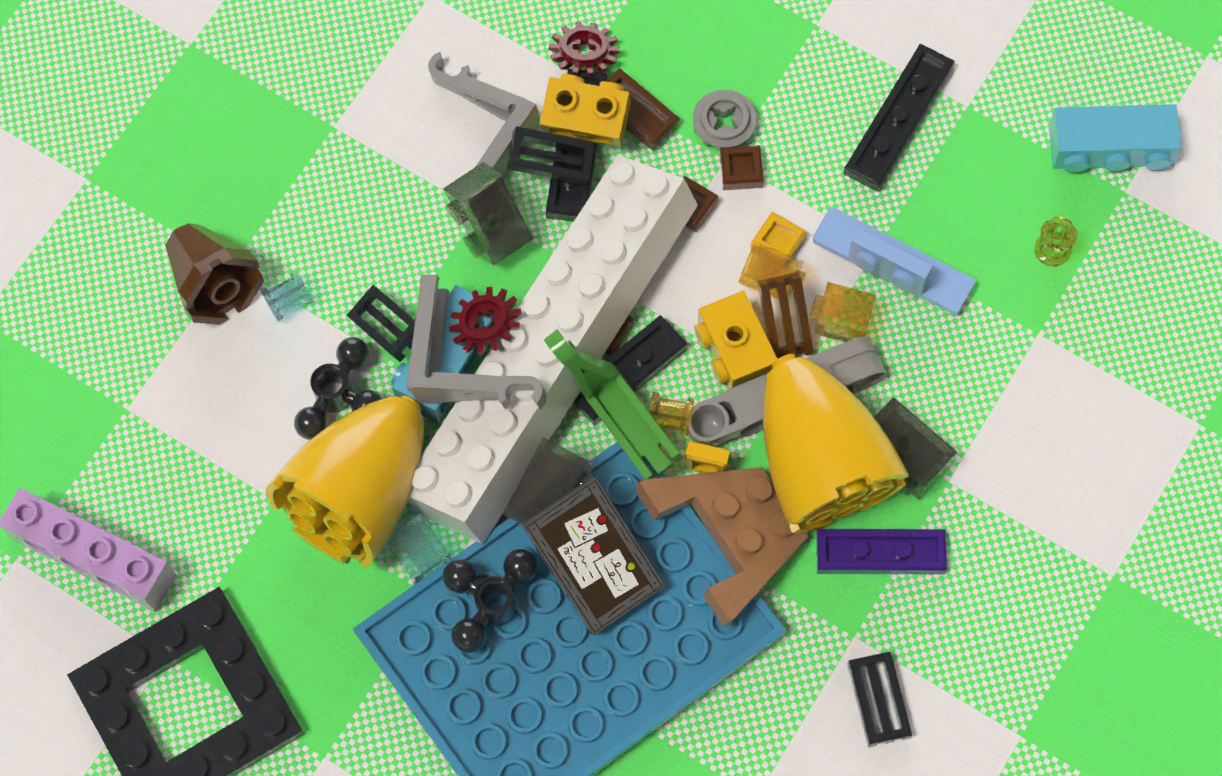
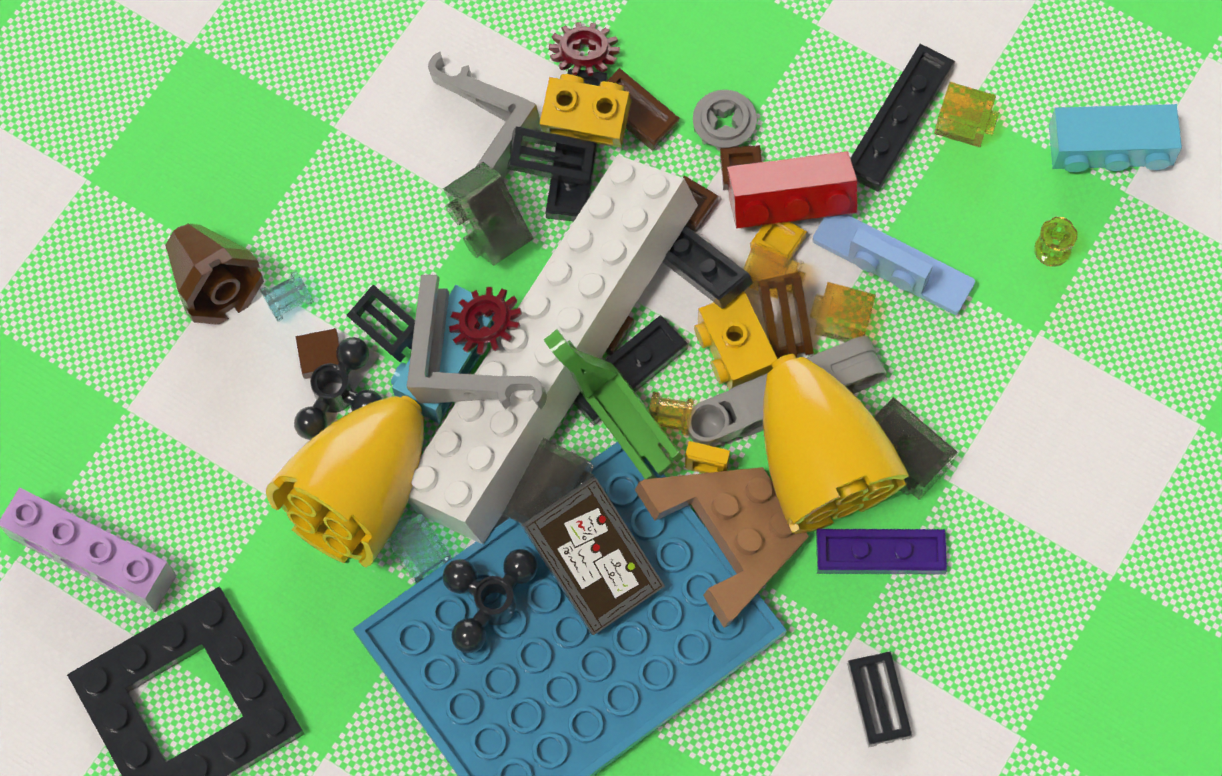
(316, 350): none -> reddish brown tile
(707, 268): none -> black tile
(792, 189): none -> red brick
(966, 115): none -> clear yellow brick

